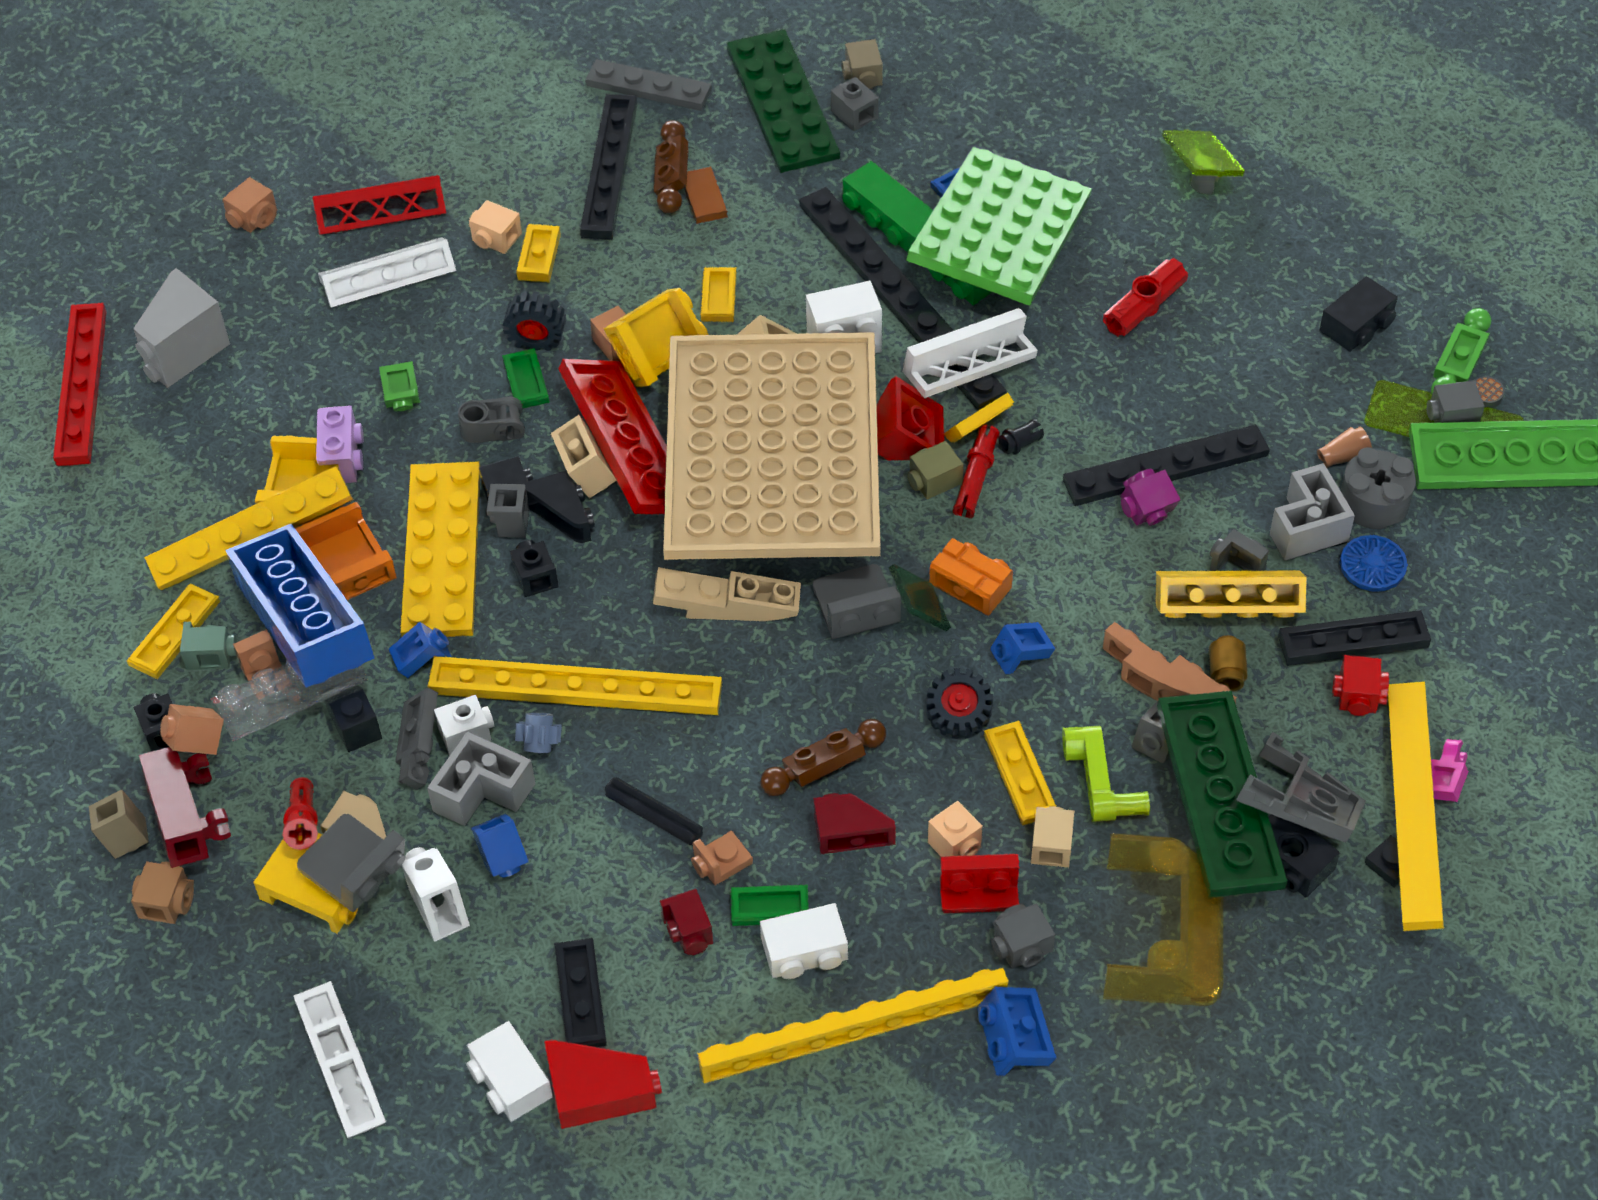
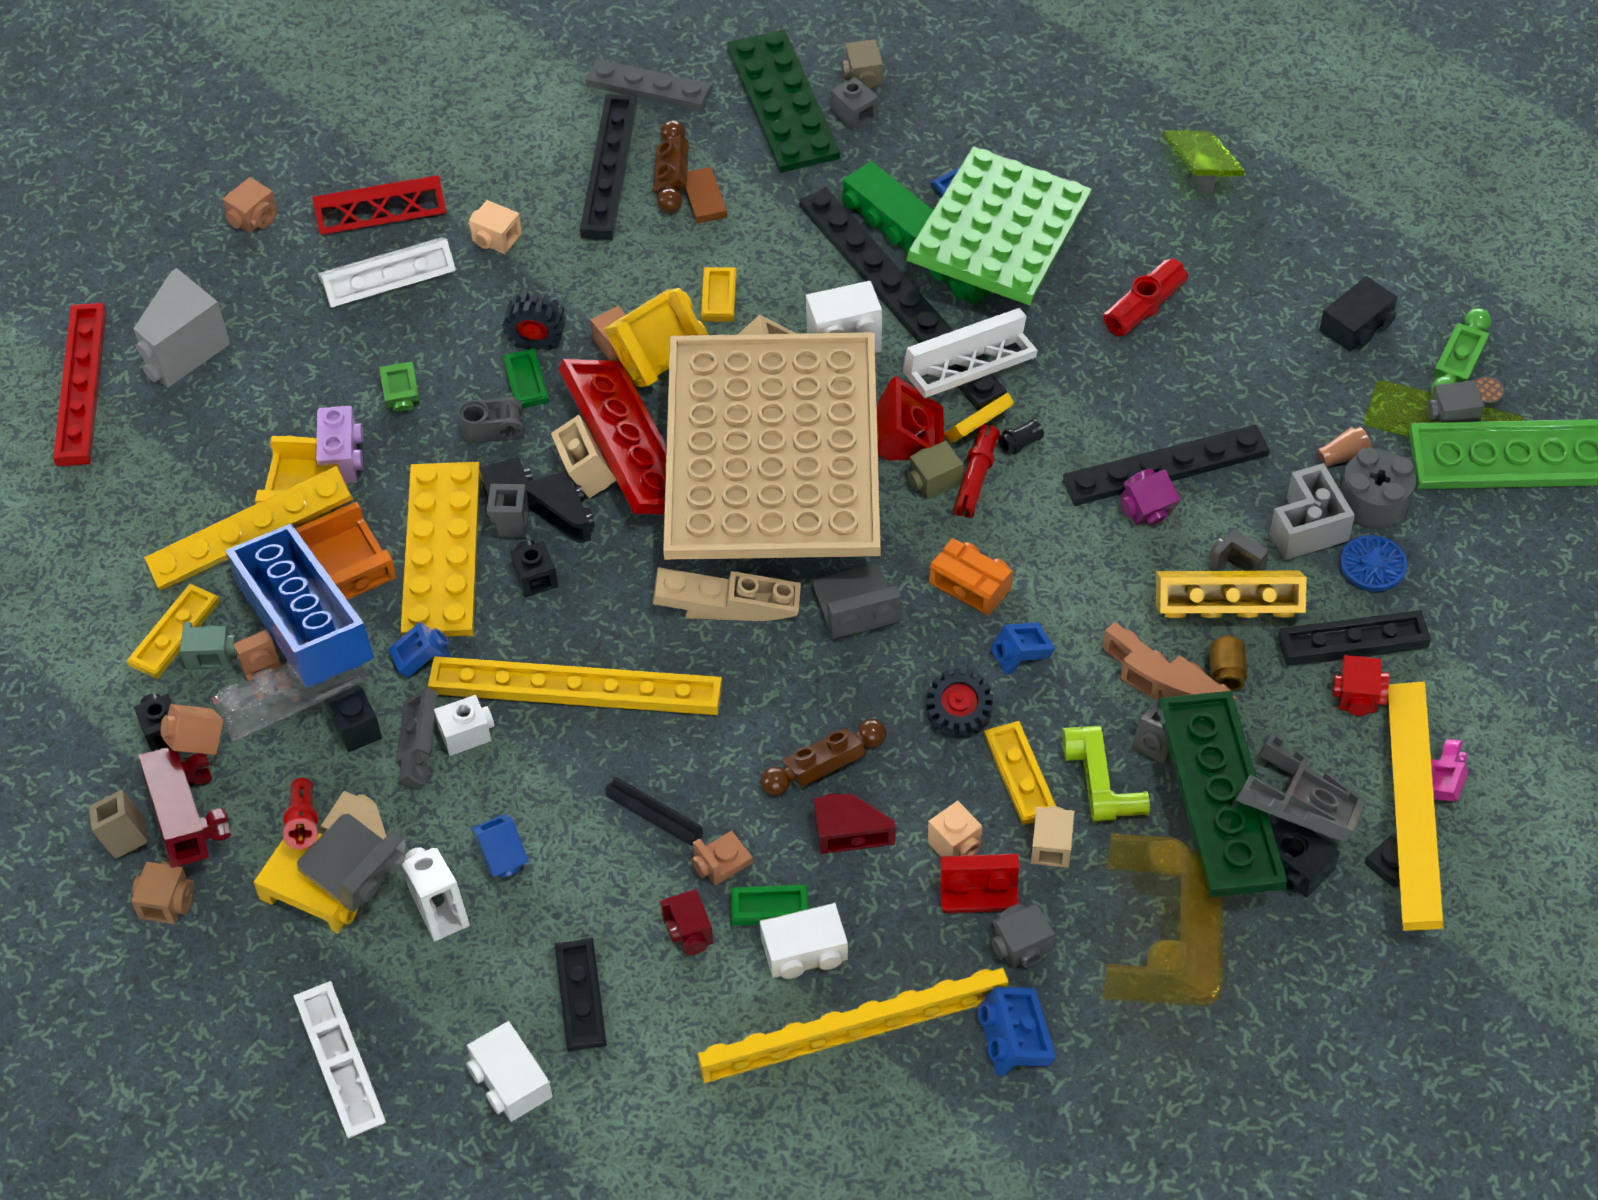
(477, 772): light grey brick -> none
(538, 253): yellow plate -> none
(538, 732): sand blue gear -> none
(599, 1083): red slope -> none
(919, 597): clear green piece -> none

